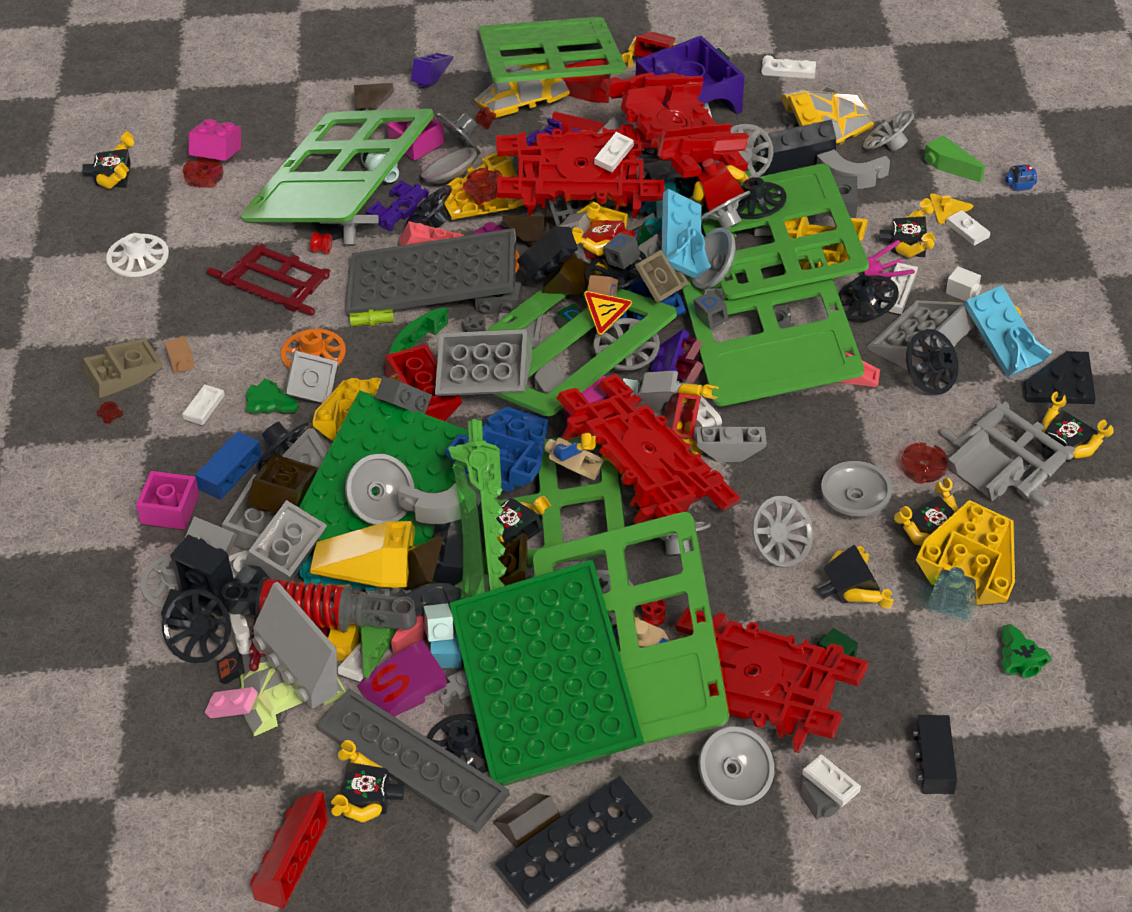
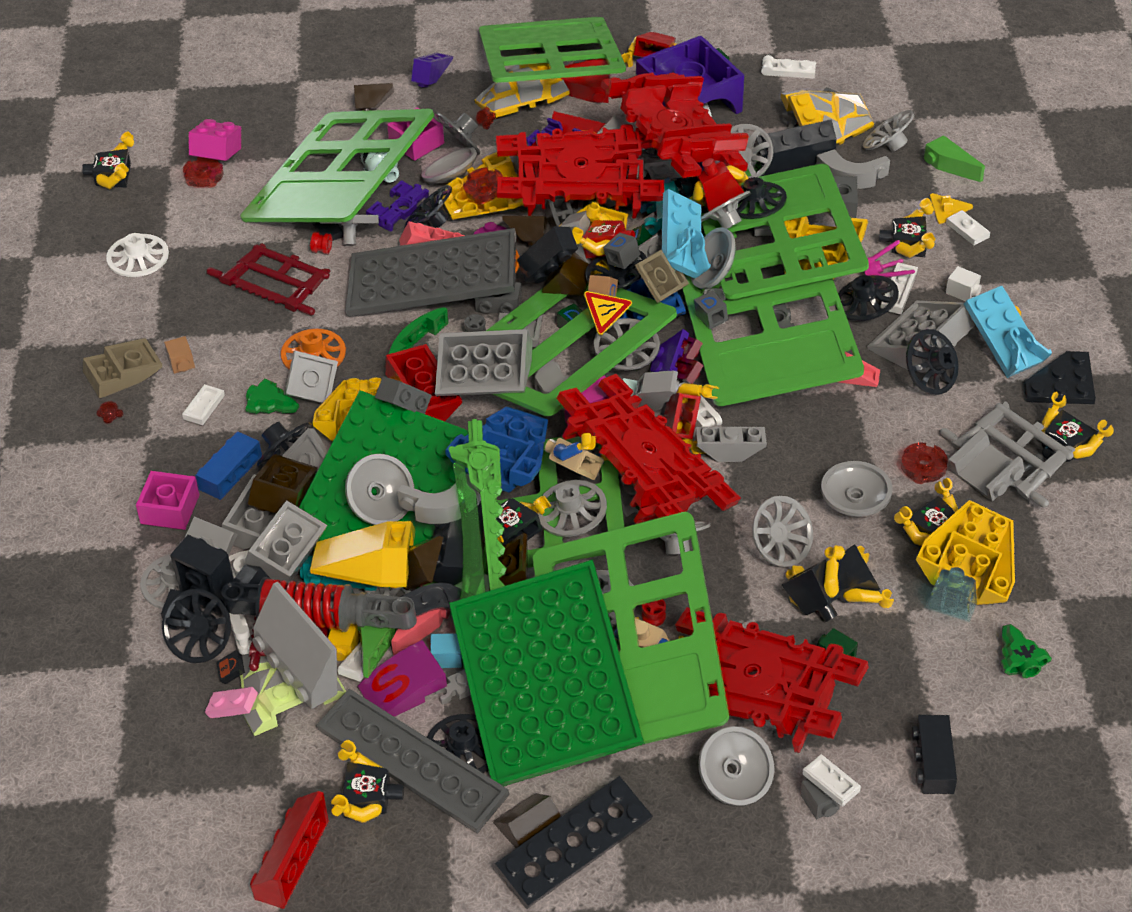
(371, 317): lime pin -> none
(438, 622): light aqua brick -> none
(570, 502): none -> light grey wheel
(614, 152): white plate -> none
(817, 585): none -> black torso
(1021, 177): blue head -> none

